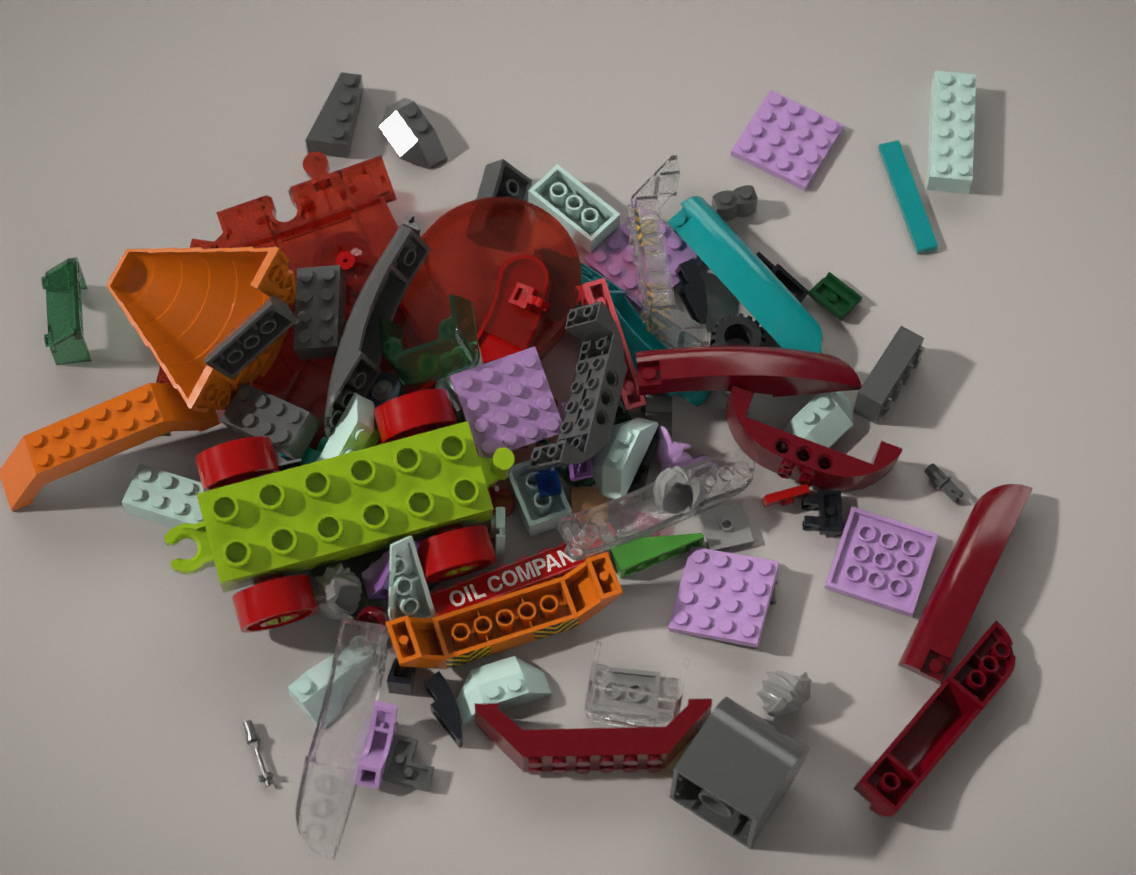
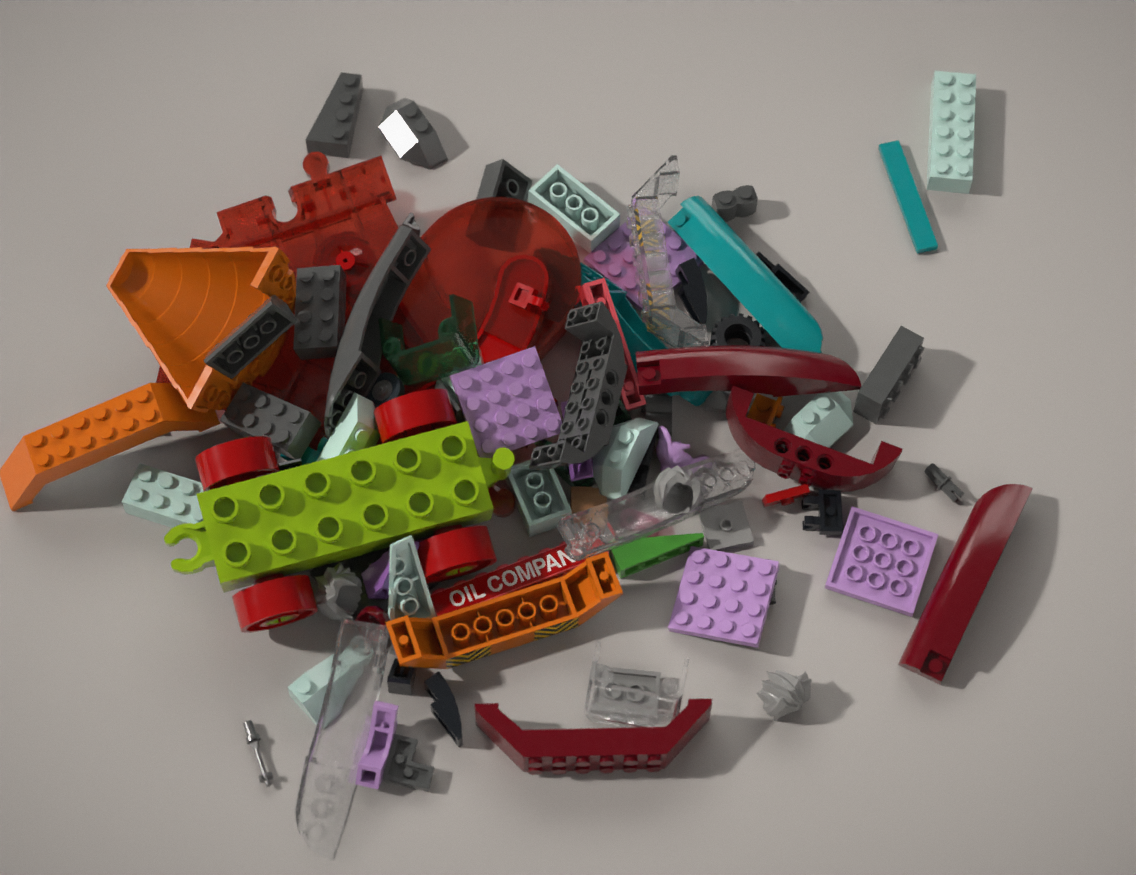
(65, 313): clear green windscreen -> none
(498, 530): light aqua plate -> none
(503, 682): light aqua wedge -> none
(548, 483): clear blue plate -> none
(737, 771): dark grey brick -> none
(766, 409): none -> orange bracket
(787, 140): lavender plate -> none
(835, 296): dark green plate -> none
(939, 723): dark red slope -> none

